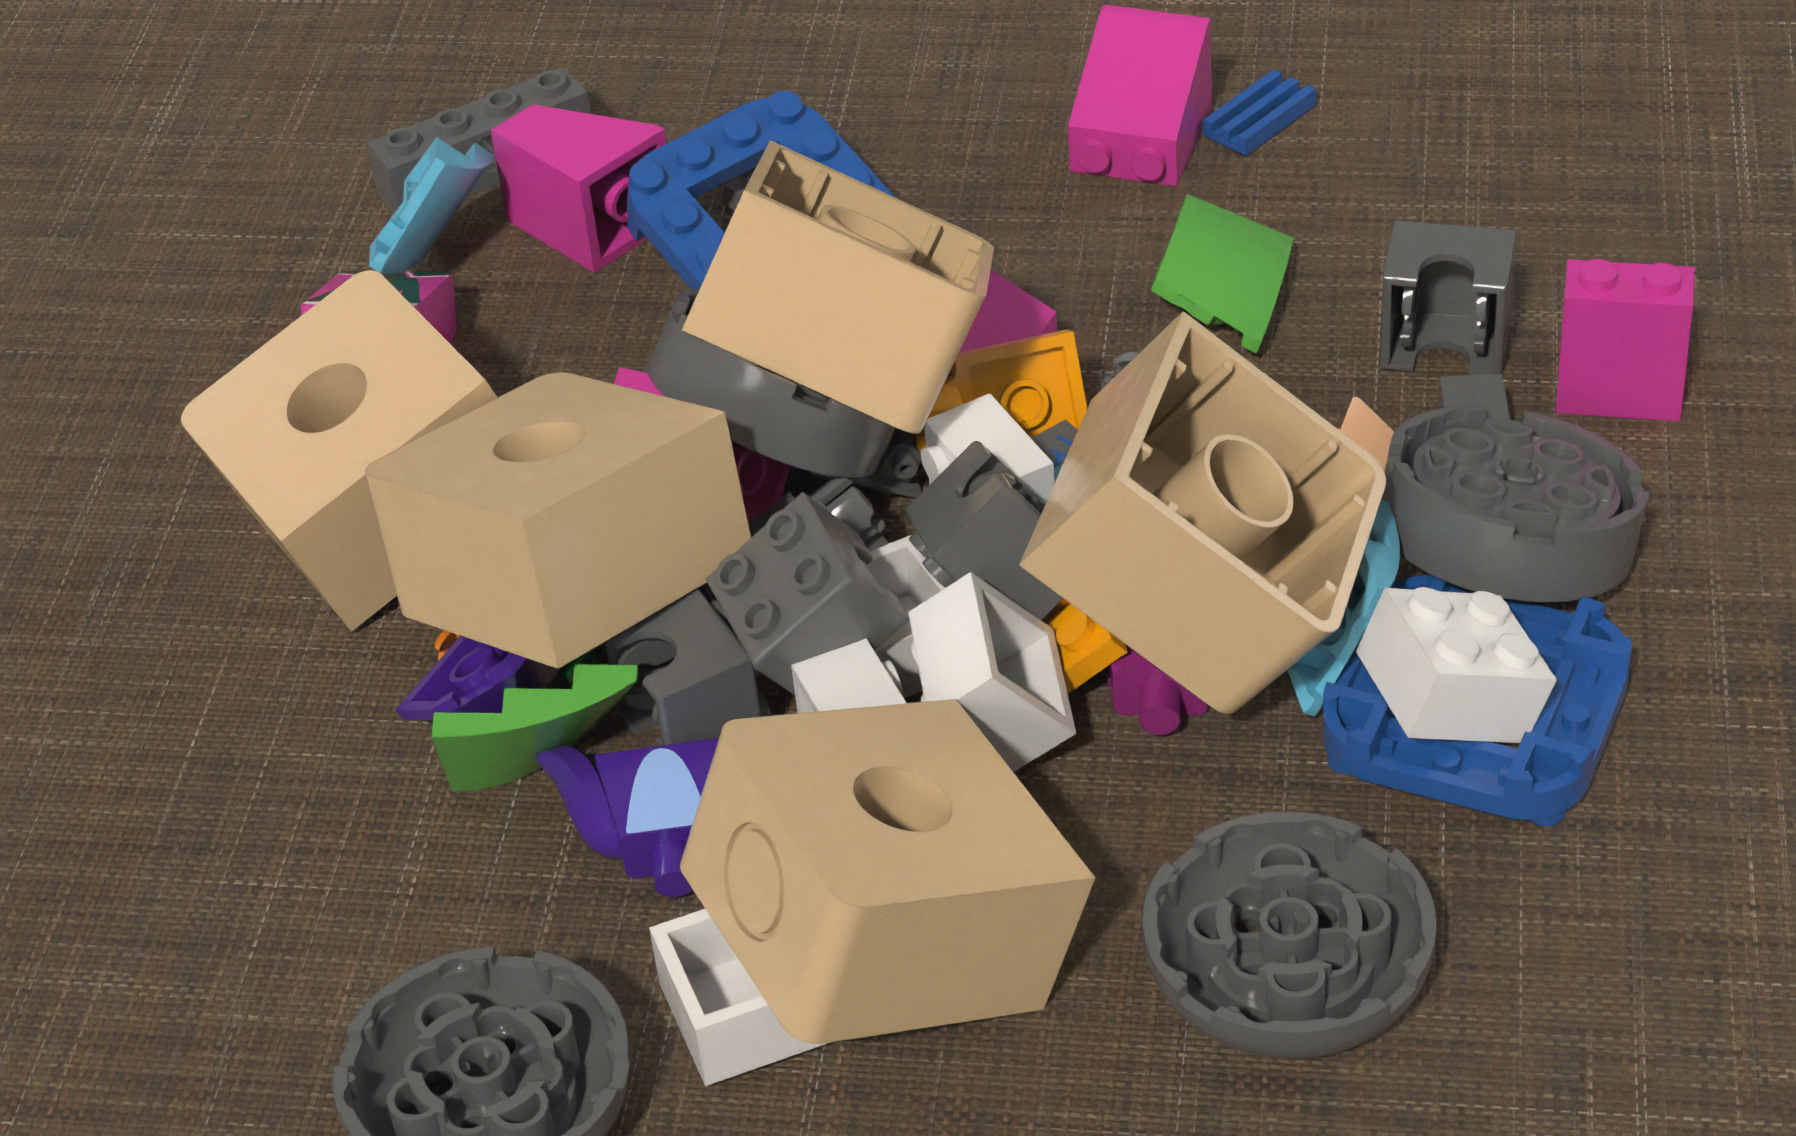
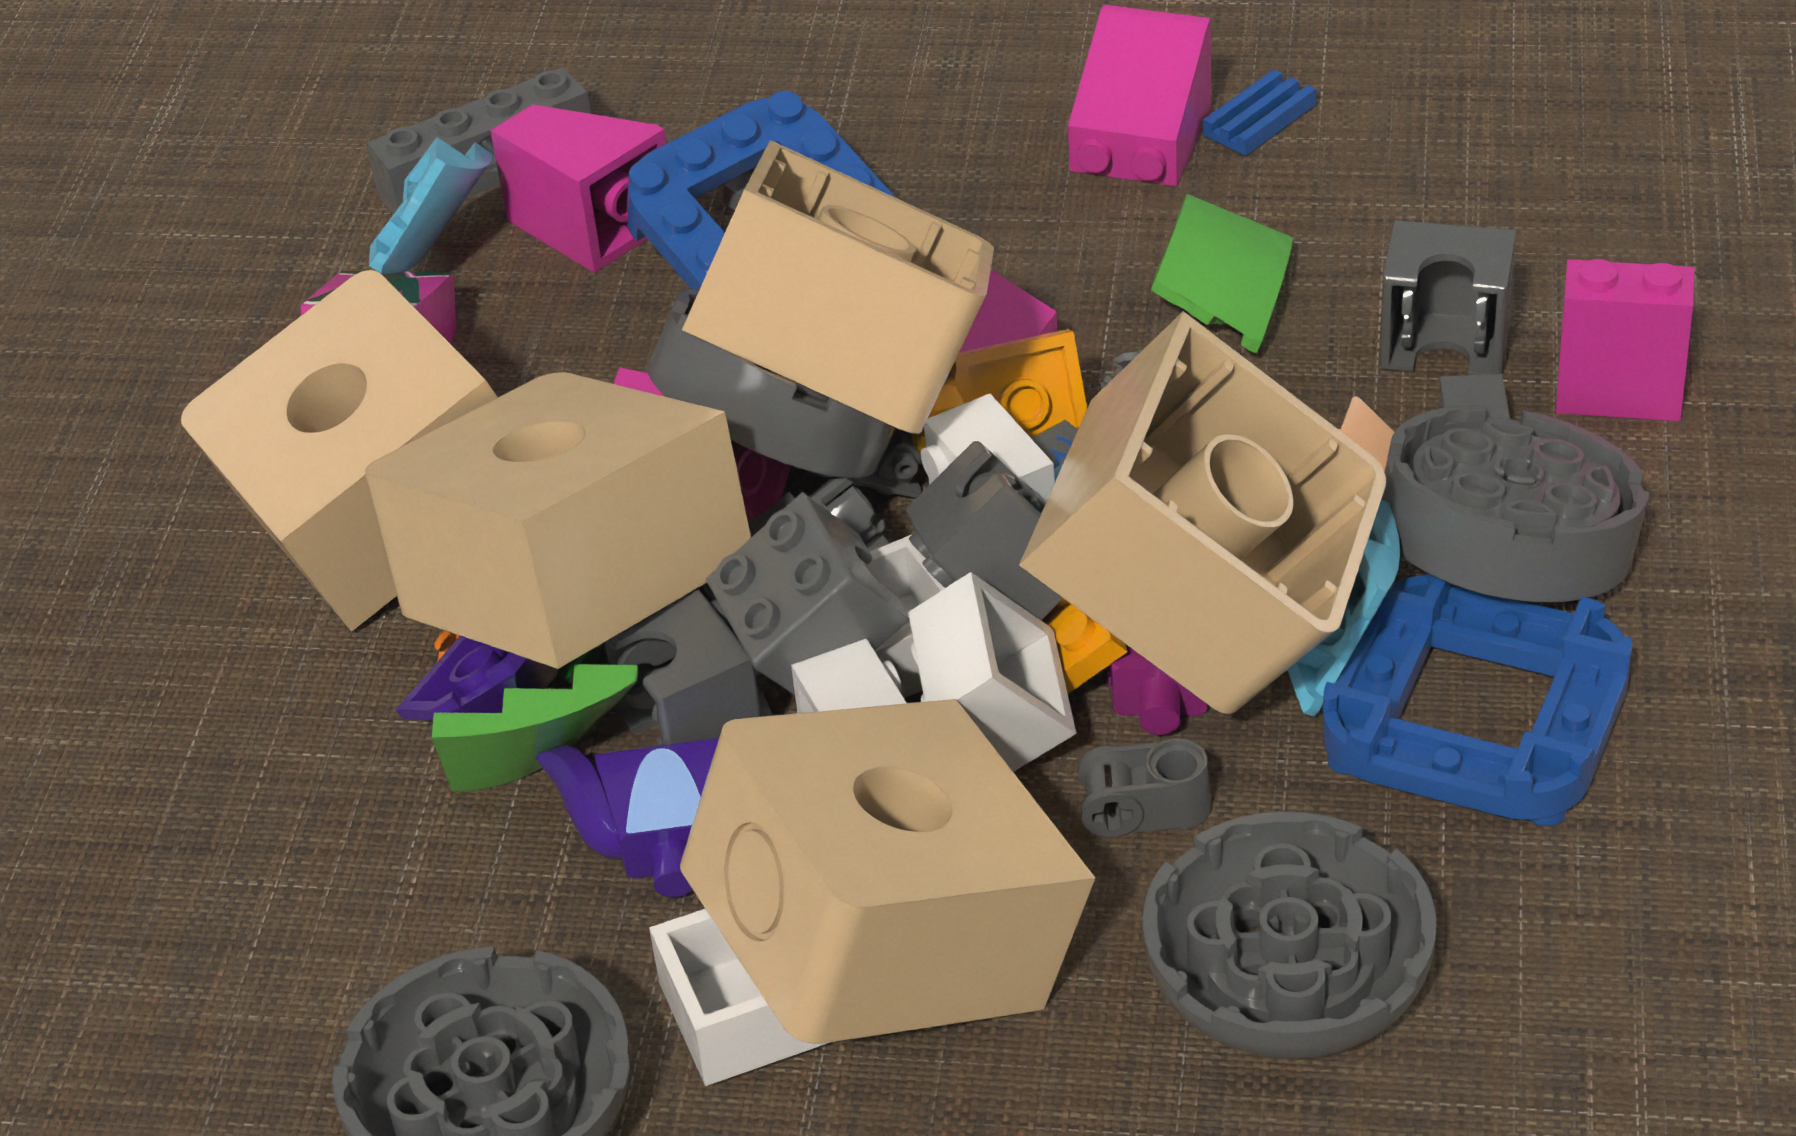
(1151, 786): none -> dark grey piece
(1455, 665): white piece -> none

